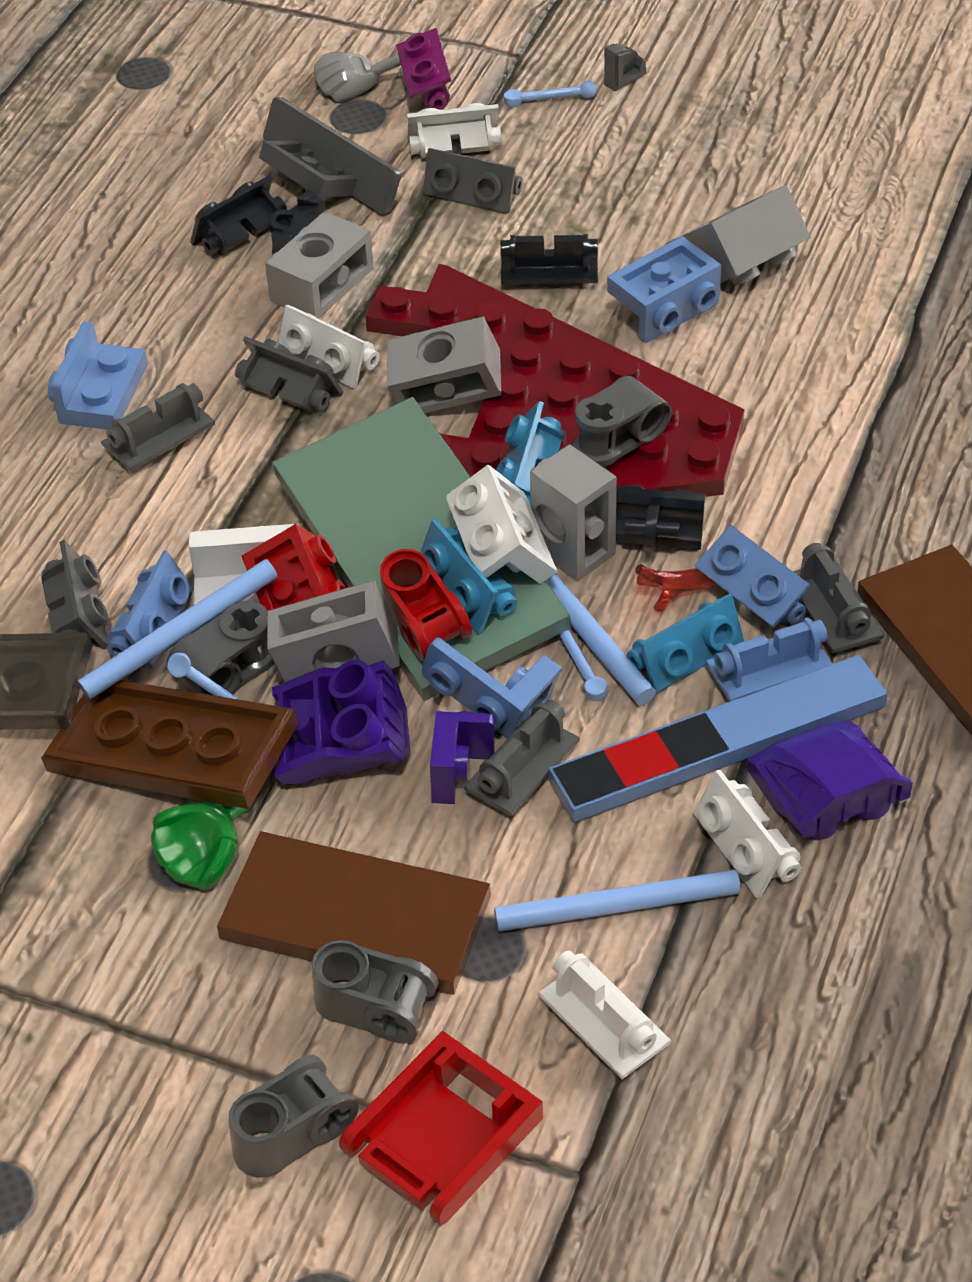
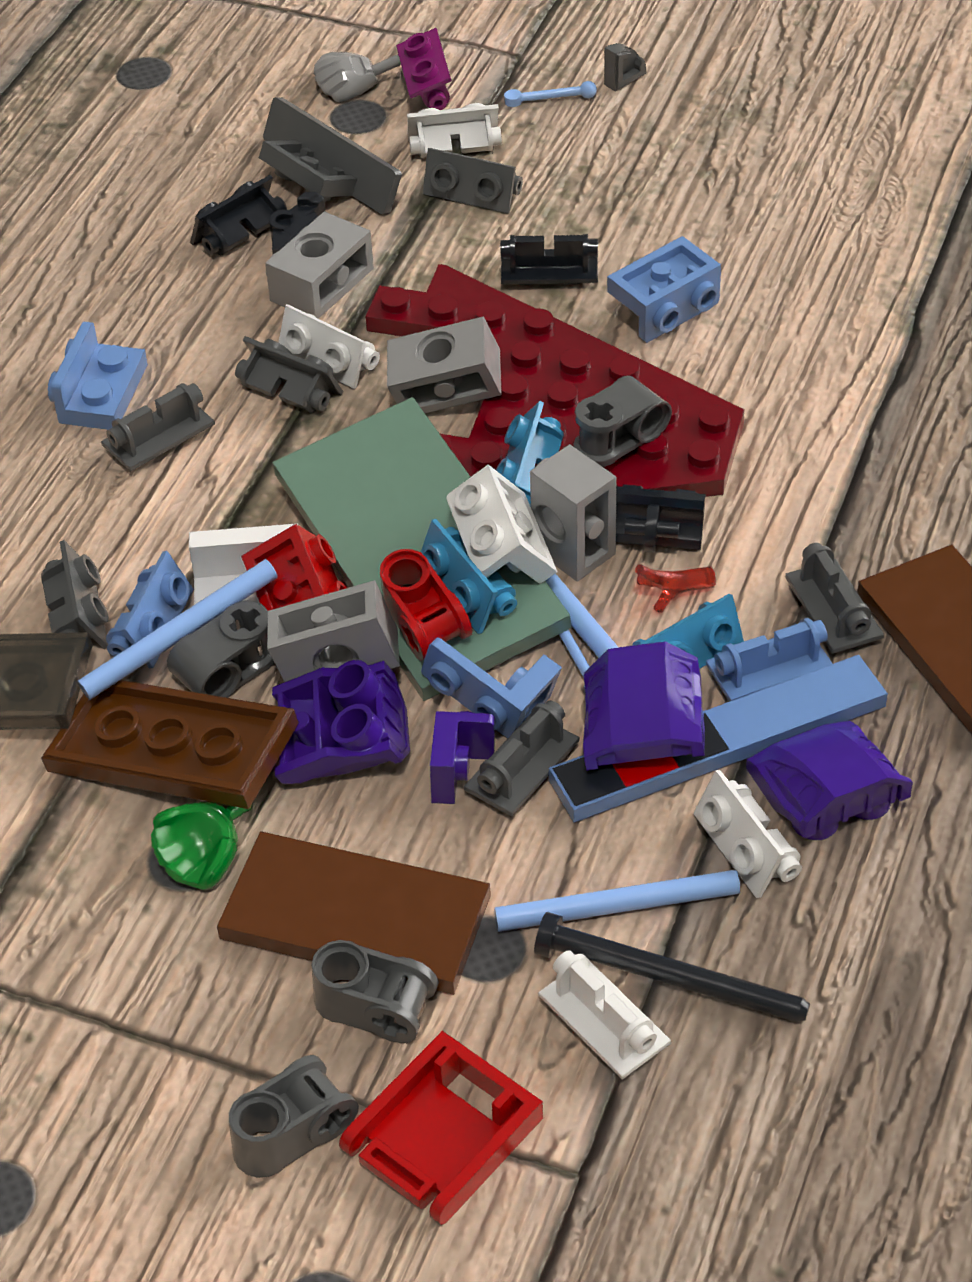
(180, 665): light blue hinge -> none
(554, 936): none -> black bar
(643, 705): none -> dark purple slope
(751, 235): light grey slope -> none
(754, 578): medium blue hinge -> none

